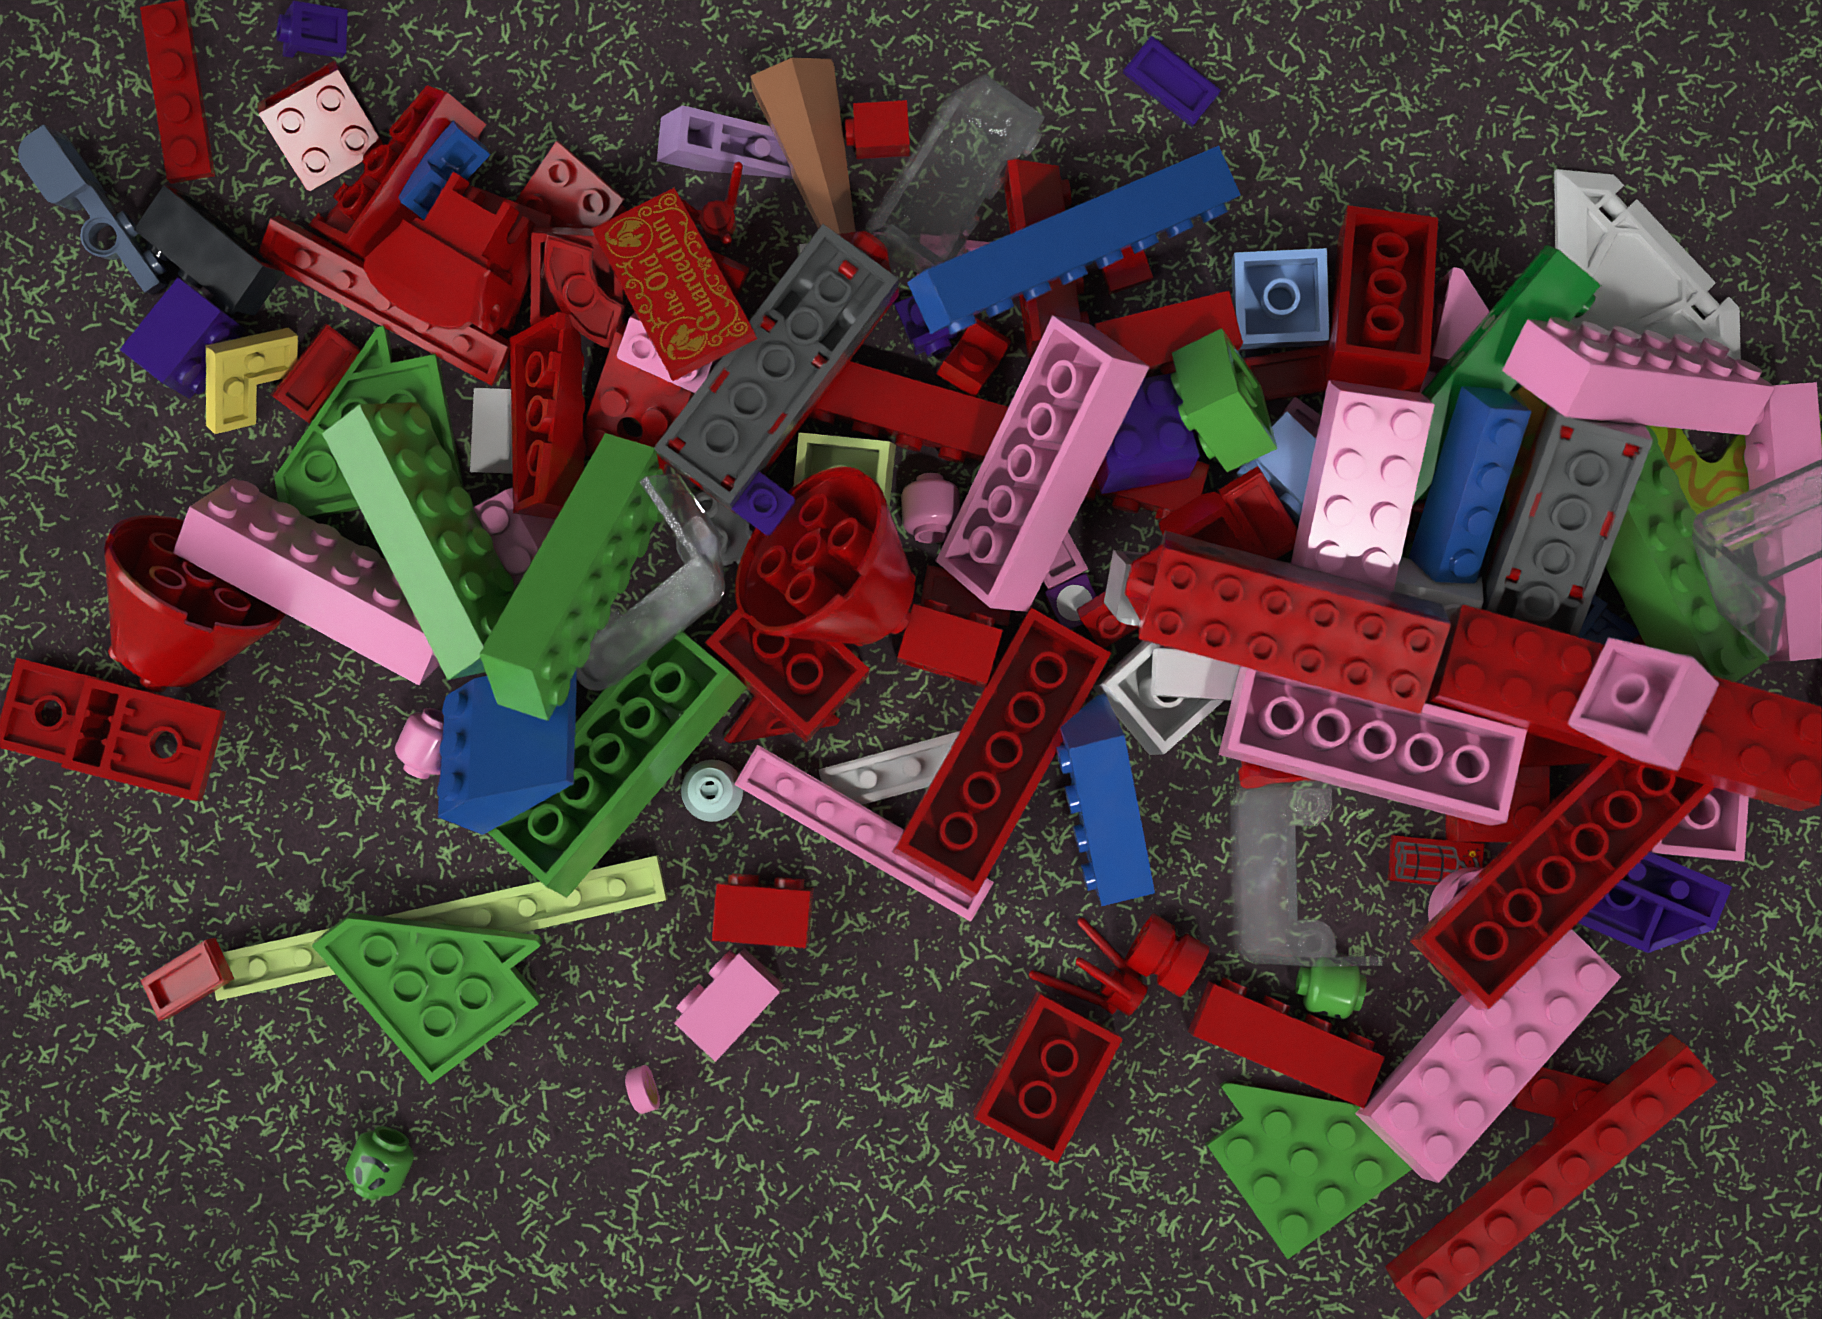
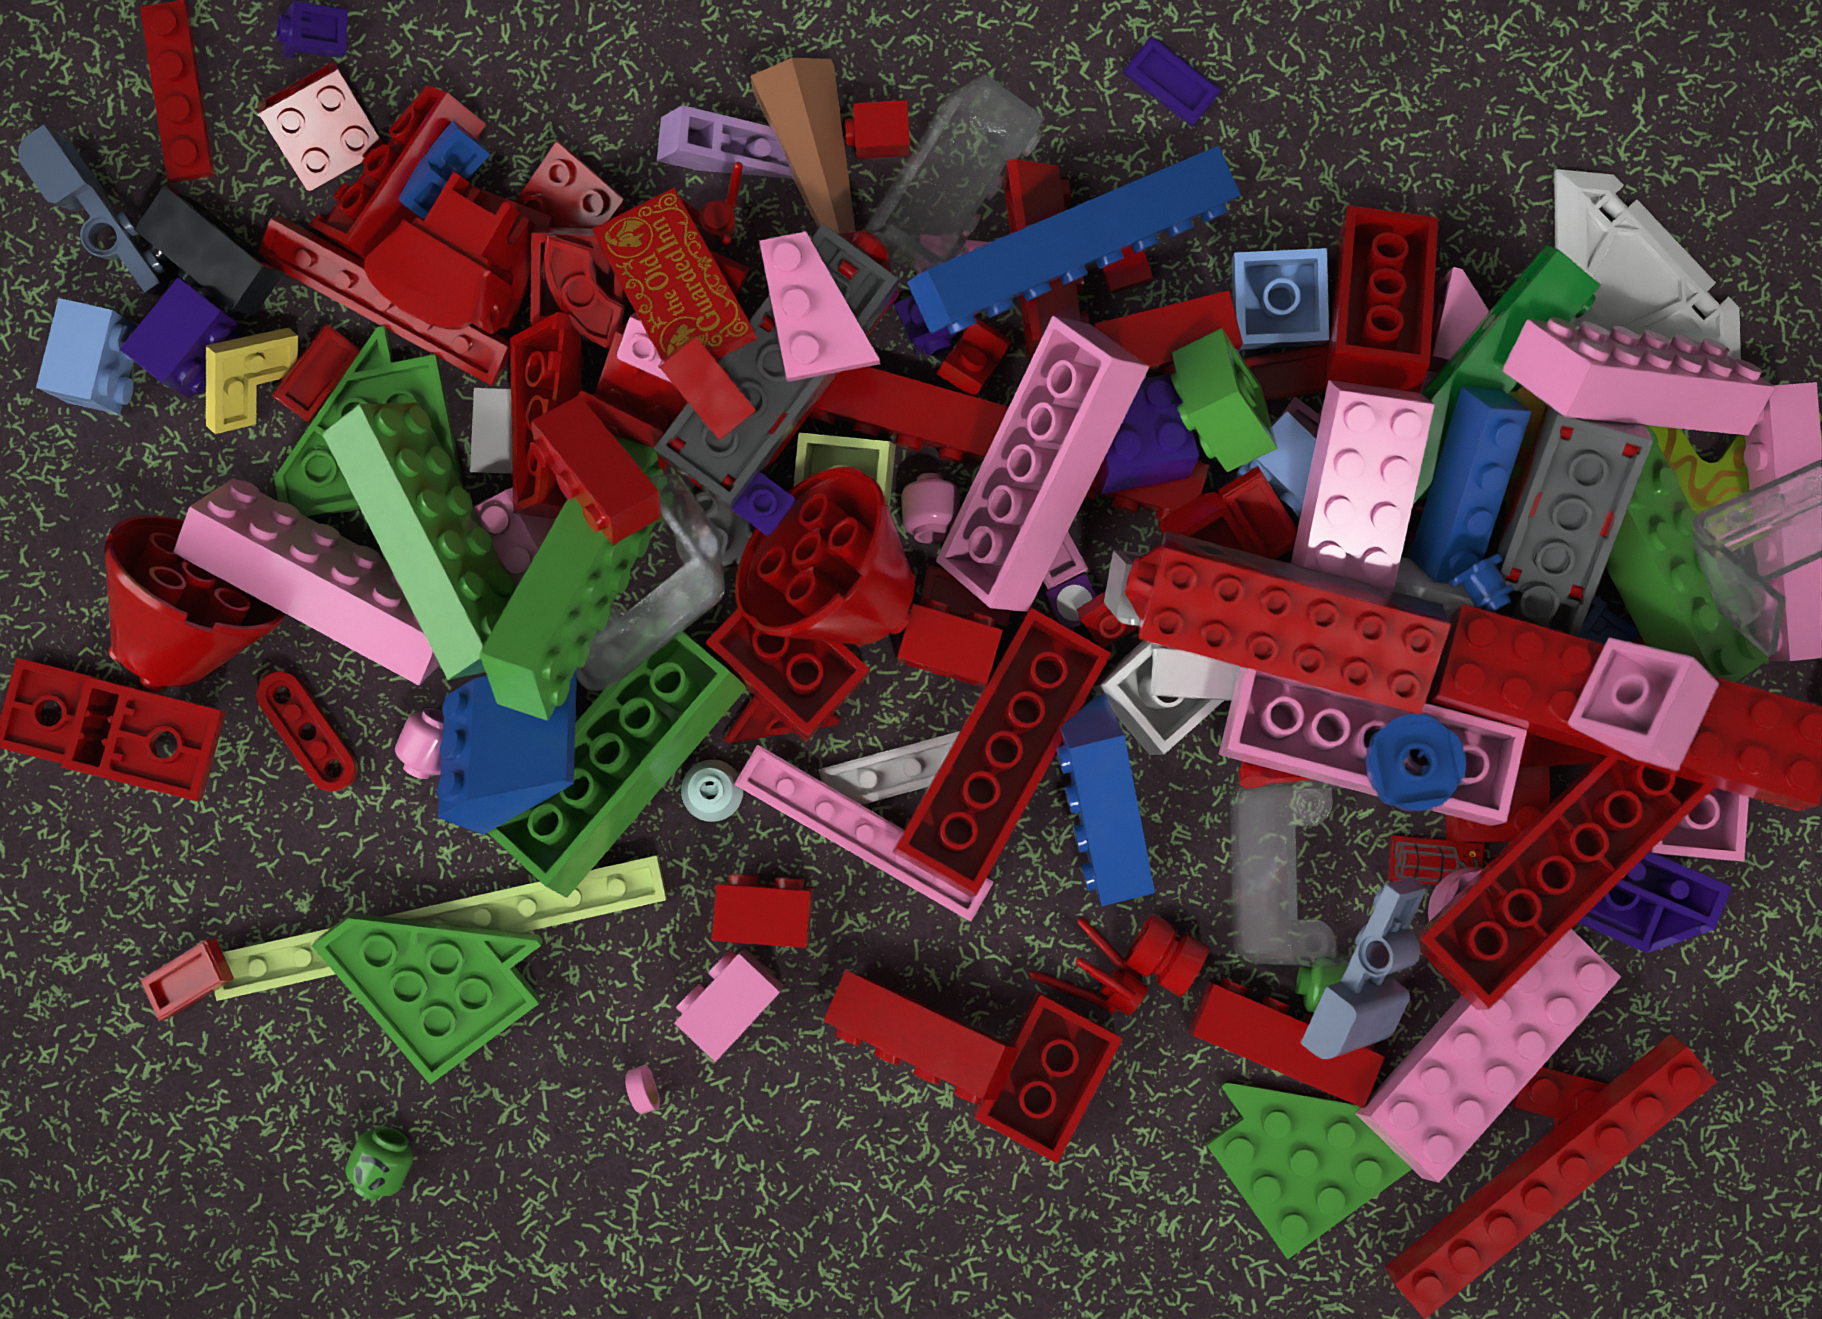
(84, 357): none -> light blue brick
(289, 721): none -> red plate
(595, 470): none -> red brick
(623, 418): none -> red tile
(706, 387): none -> red tile
(810, 313): none -> bright pink wing
(921, 1036): none -> red brick
(1368, 1000): none -> sand blue plate
(1436, 781): none -> blue plate
(1485, 585): none -> blue brick

